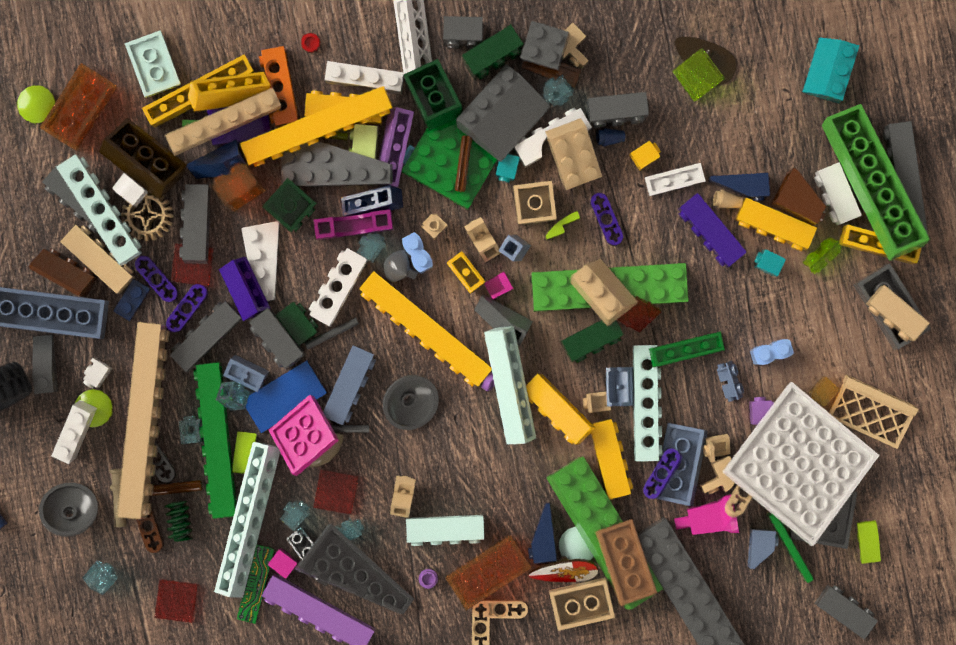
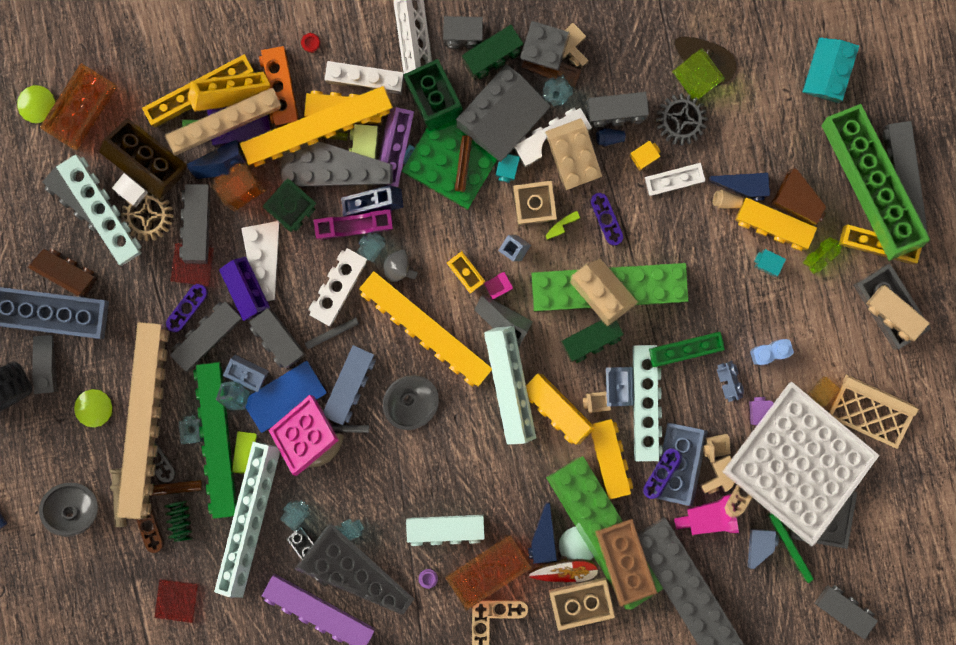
(74, 432): white brick -> none
(96, 373): white brick -> none
(97, 259): tan brick -> none
(100, 577): clear light blue brick -> none
(132, 300): dark blue plate -> none
(153, 64): light aqua plate -> none
(162, 292): dark purple beam -> none
(255, 584): green tile -> none
(283, 563): dark pink panel -> none
(297, 323): dark green brick -> none
(335, 491): clear red tile -> none
(402, 496): tan brick -> none
(414, 247): light blue brick -> none
(434, 225): tan window -> none
(482, 239): tan brick -> none
(488, 383): medium lavender tile -> none
(639, 315): clear red piece -> none
(689, 121): none -> dark grey gear
(711, 230): dark purple brick -> none
(837, 194): white brick -> none
(868, 542): lime slope -> none

